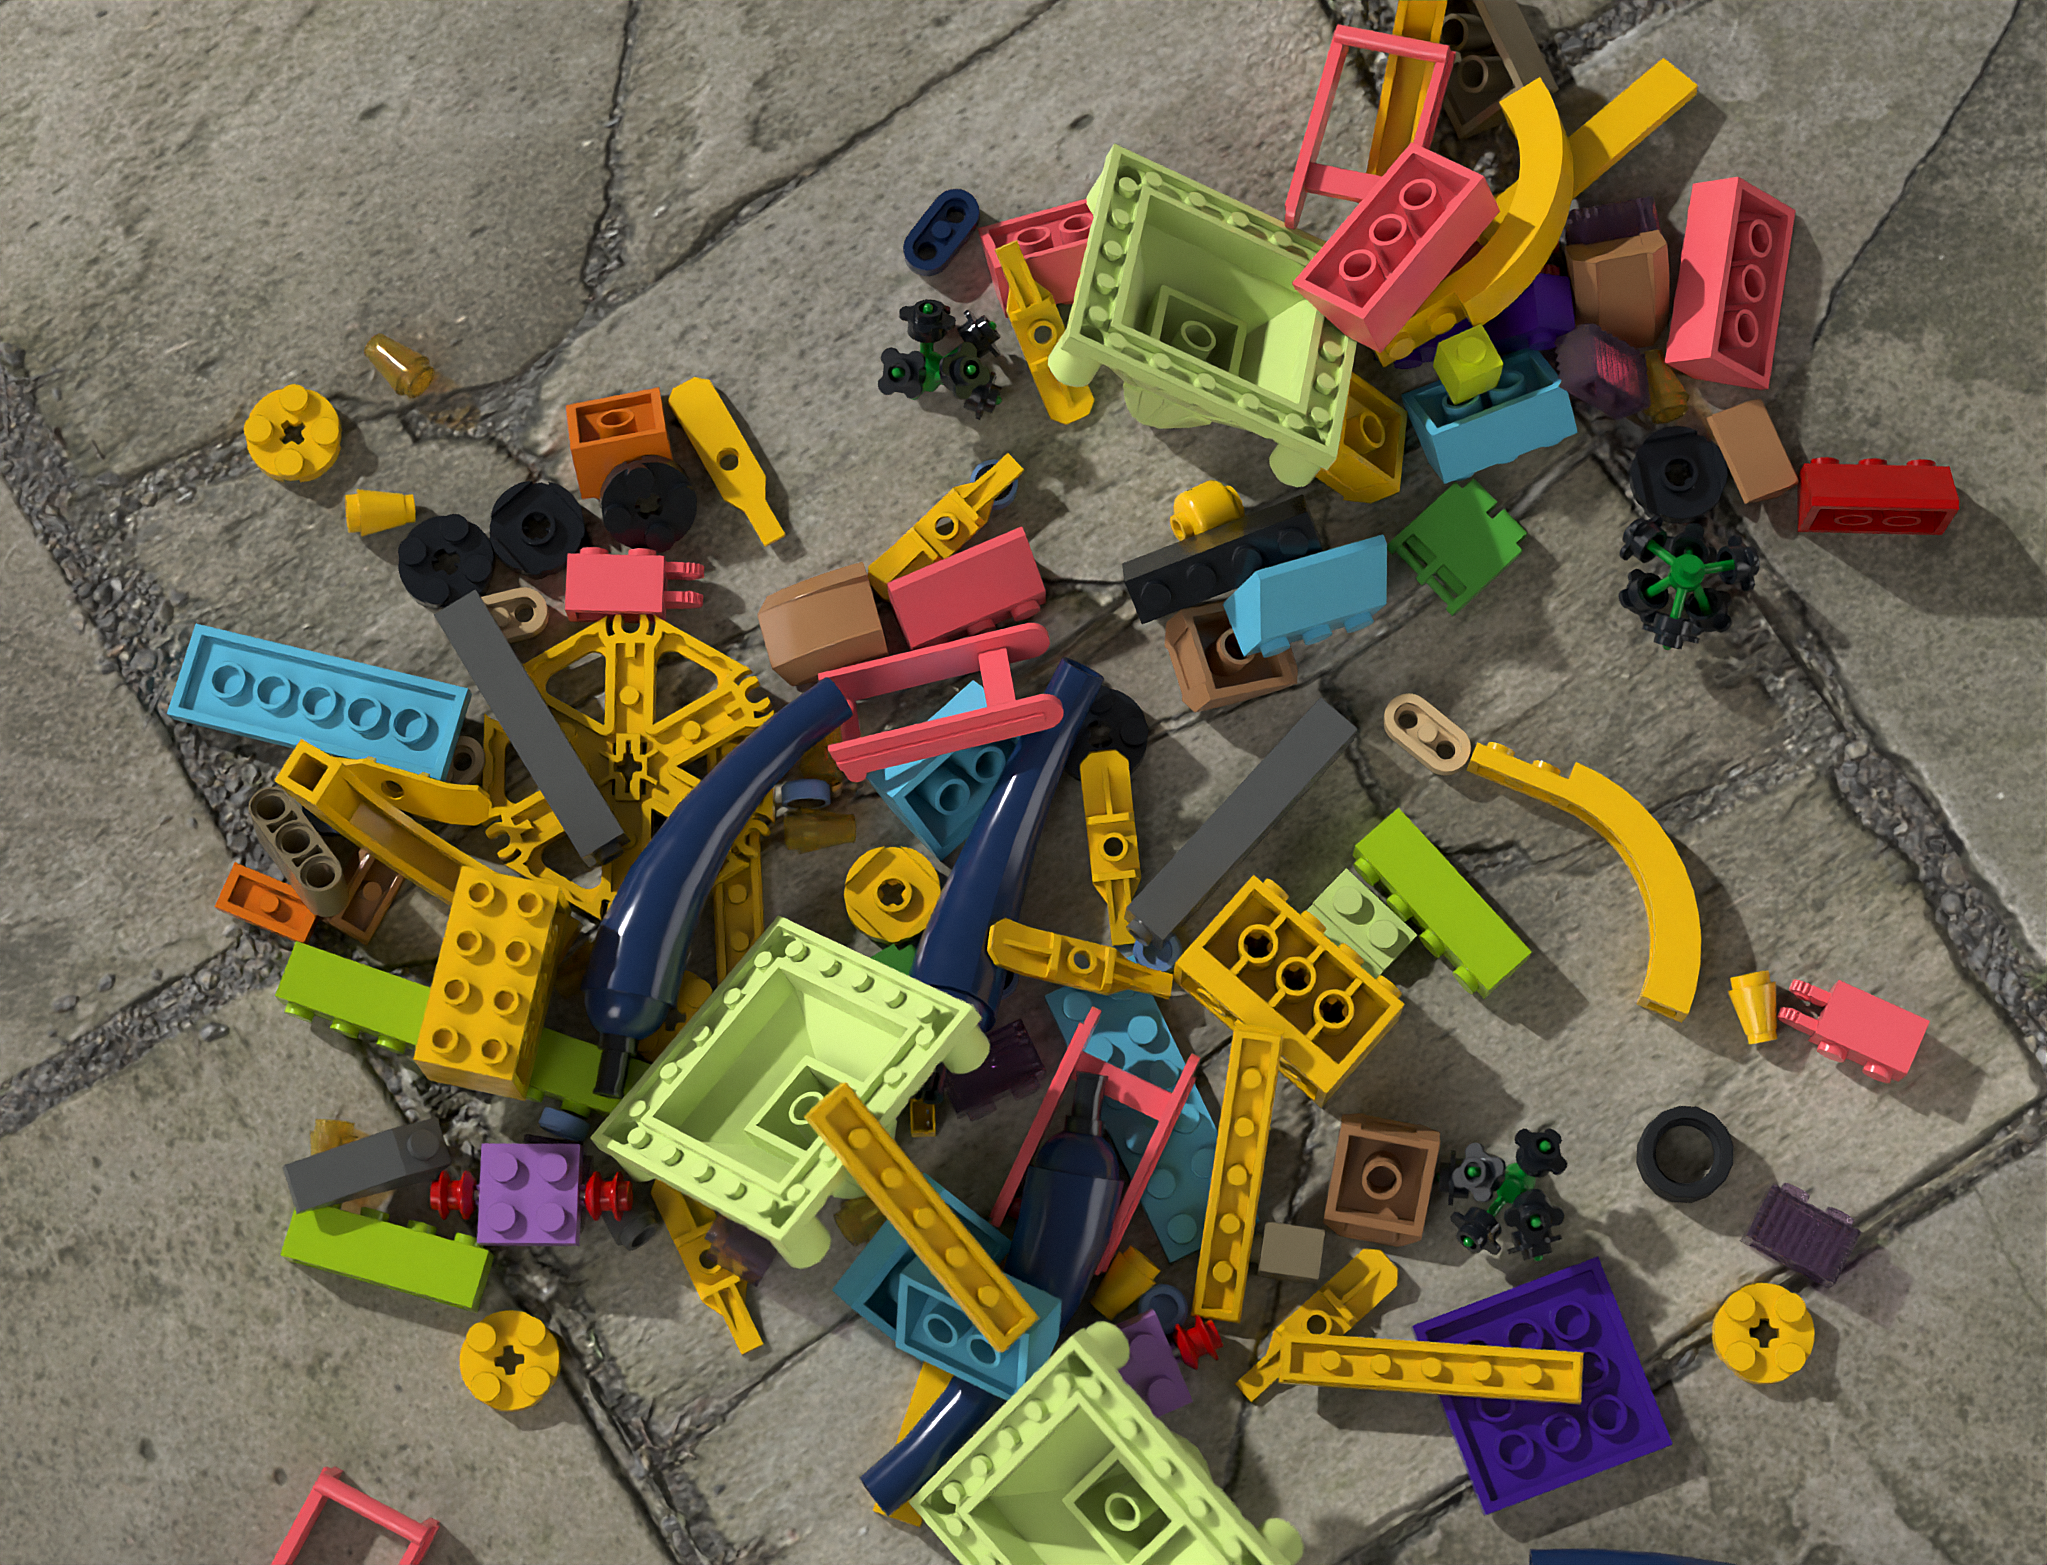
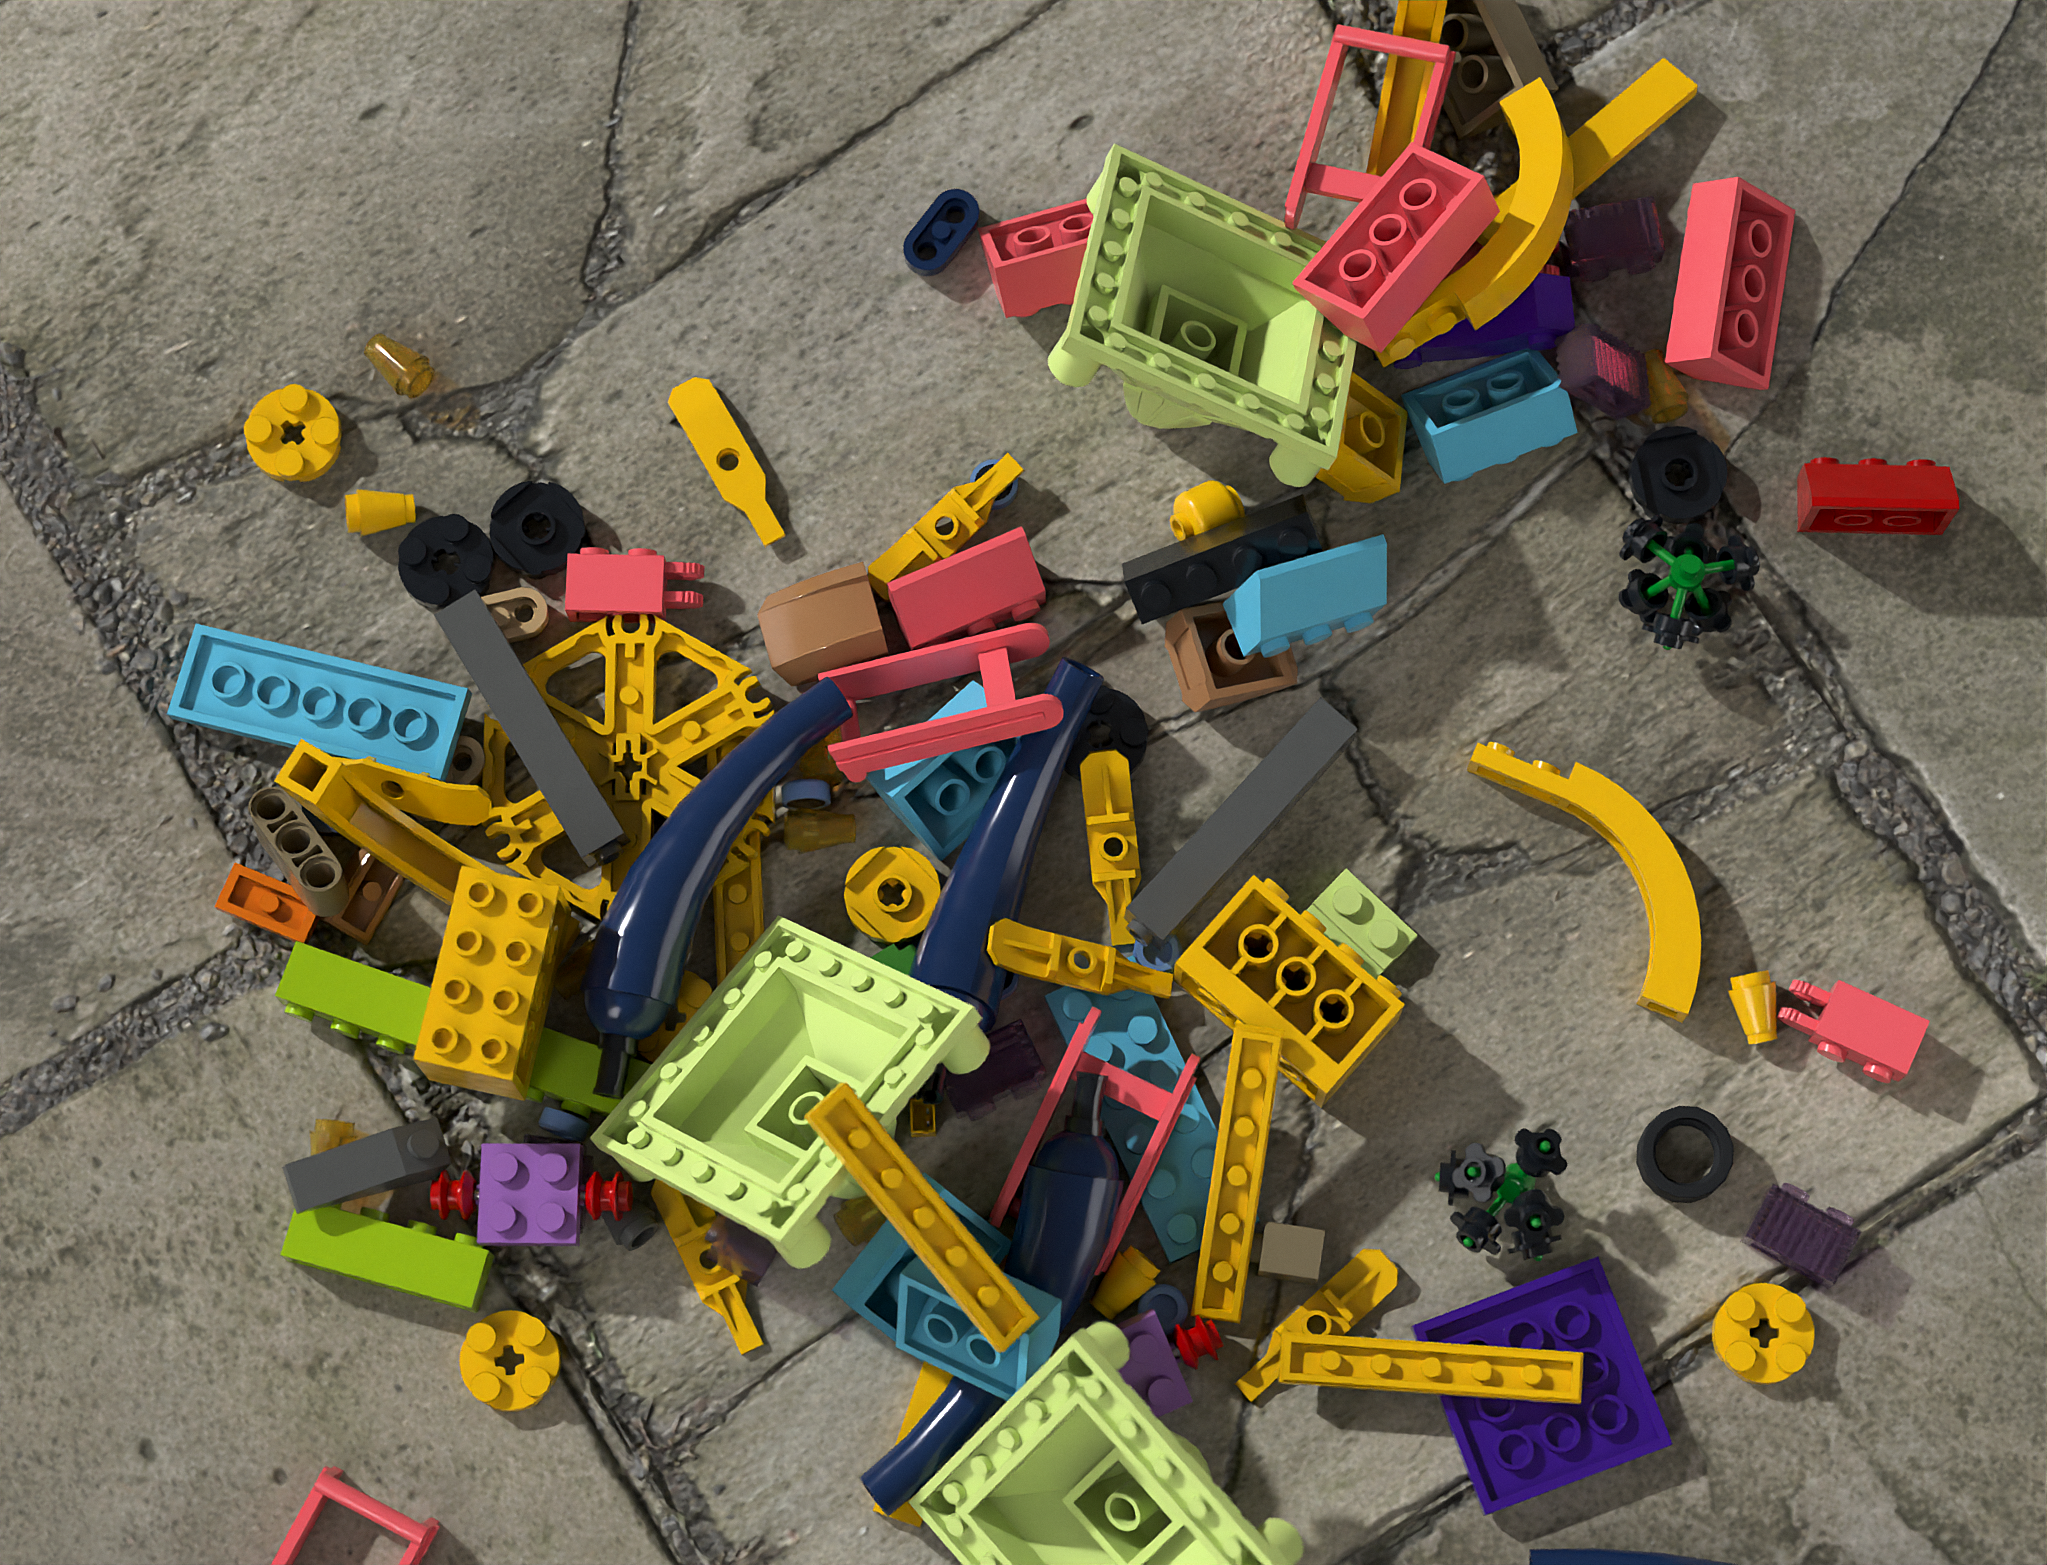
(613, 432): orange slope -> none
(640, 478): black plate -> none
(957, 371): black plant -> none
(1028, 308): yellow piece -> none
(1381, 1180): medium nougat slope -> none
(1430, 732): tan plate -> none
(1440, 904): lime brick -> none
(1460, 544): bright green plate -> none
(1468, 364): neon yellow brick -> none
(1622, 286): medium nougat slope -> none
(1753, 451): medium nougat slope -> none

